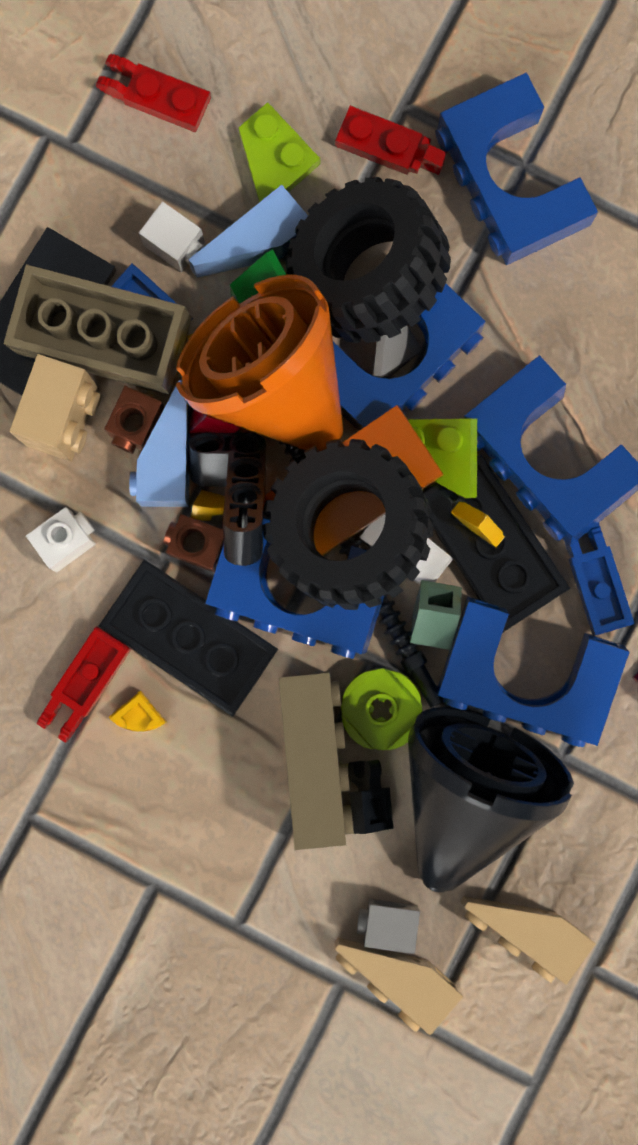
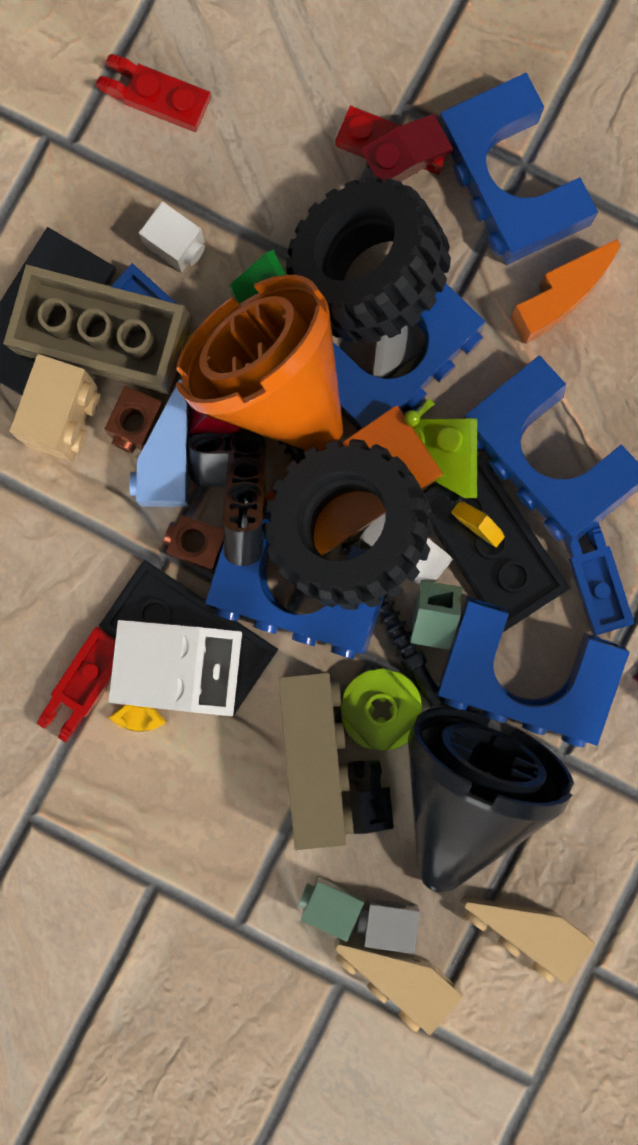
(62, 538): white brick -> none
(175, 667): none -> white slope
(207, 505): yellow tile -> none
(260, 230): light blue slope -> none
(275, 152): lime wing -> none
(330, 907): none -> sand green brick
(407, 149): none -> dark red slope
(413, 417): none -> lime hinge
(562, 292): none -> orange slope

